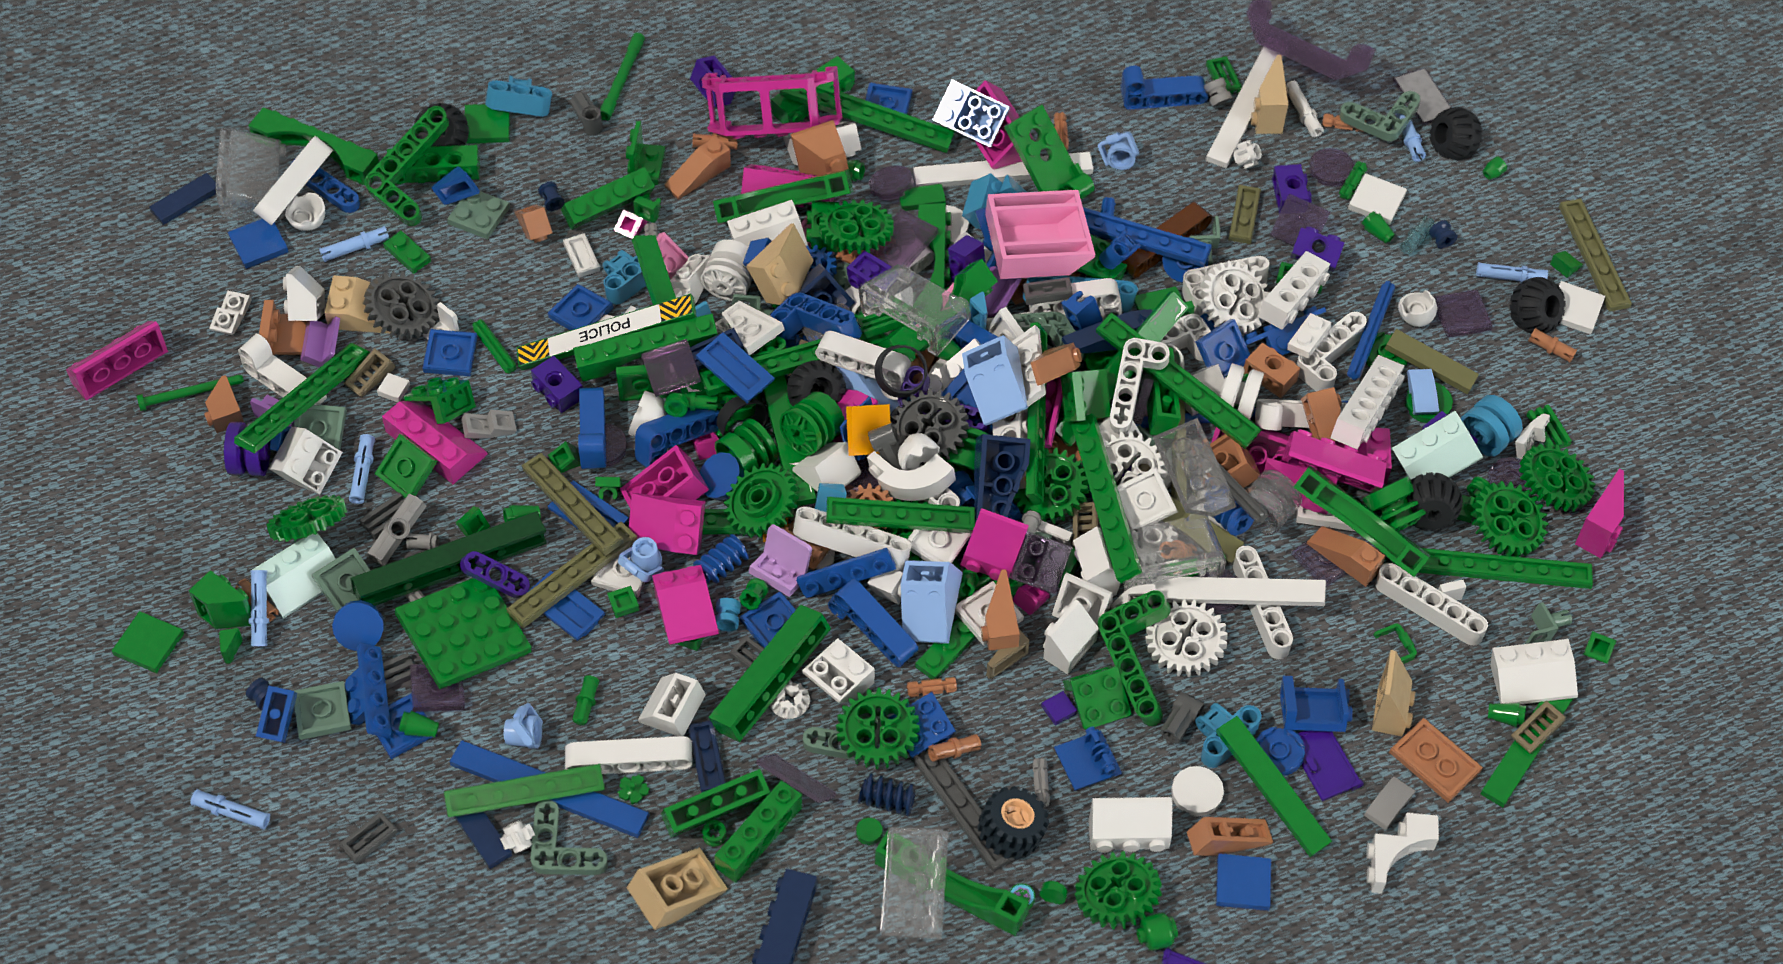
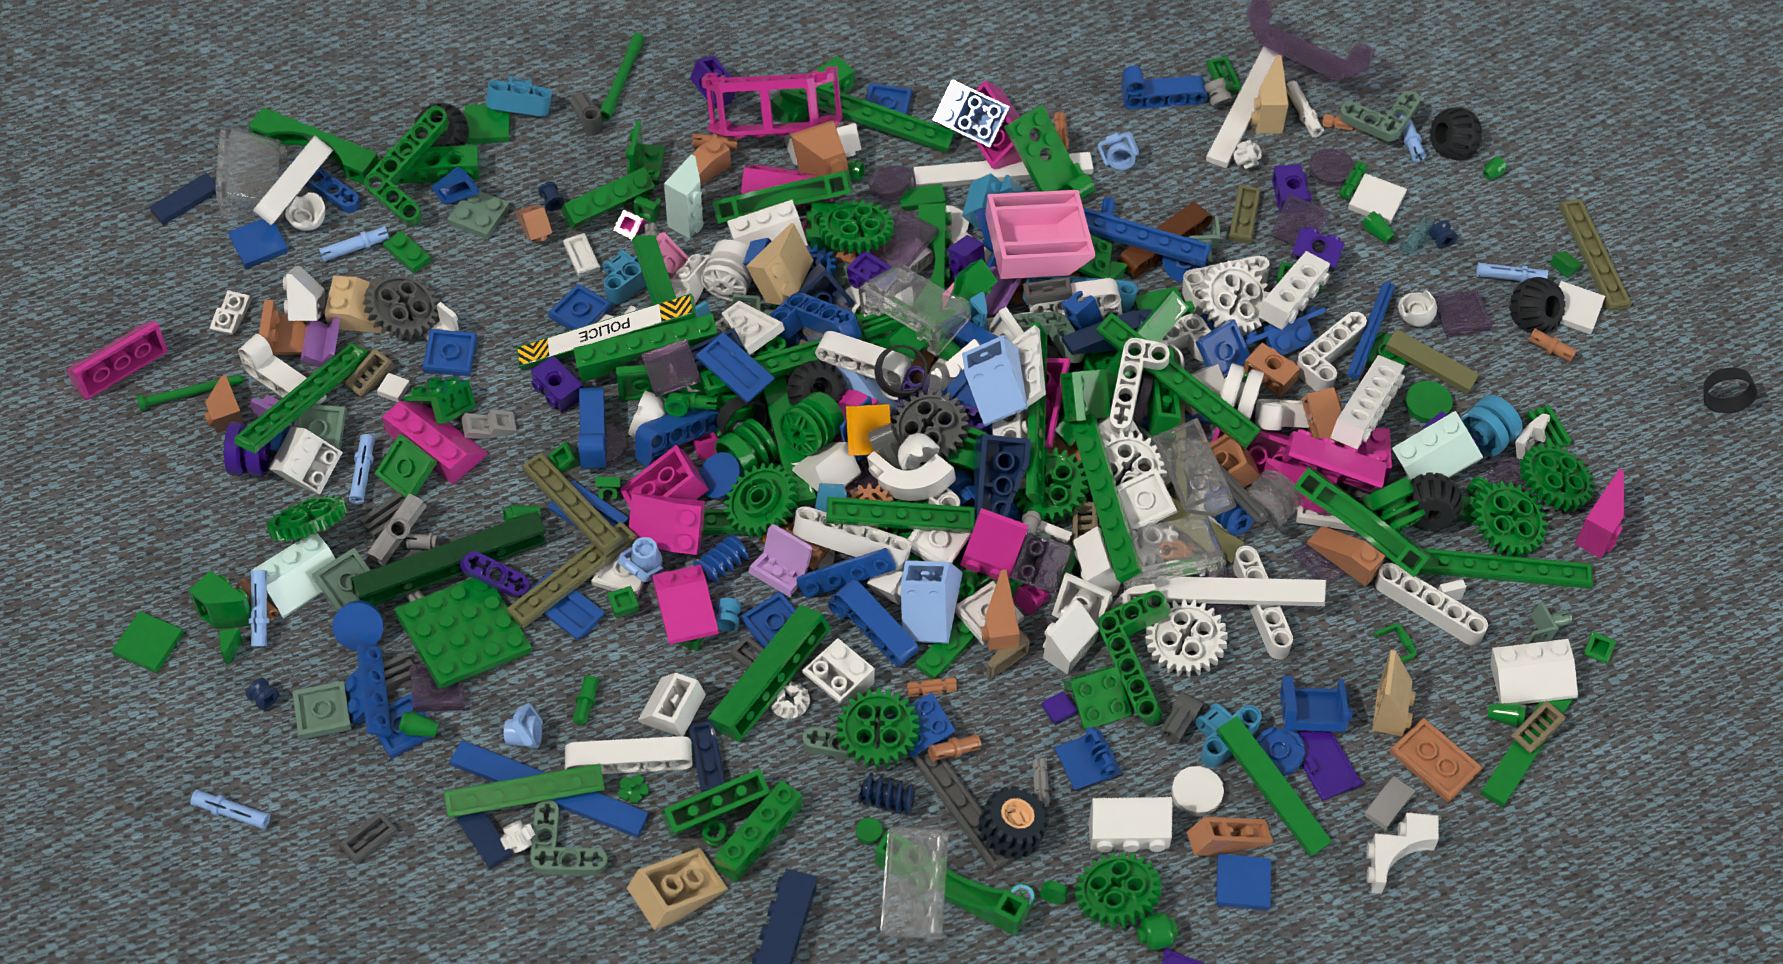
(276, 714): blue brick -> none
(472, 522): green tile -> none
(494, 346): green axle -> none
(684, 199): none -> light aqua slope
(753, 594): green bush -> none
(796, 778): clear purple piece -> none
(1055, 363): nougat slope -> none
(1118, 250): blue piece -> none
(1309, 335): white plate -> none
(1423, 391): light blue slope -> none
(1431, 98): flat silver piece -> none
(1733, 404): none -> black tyre

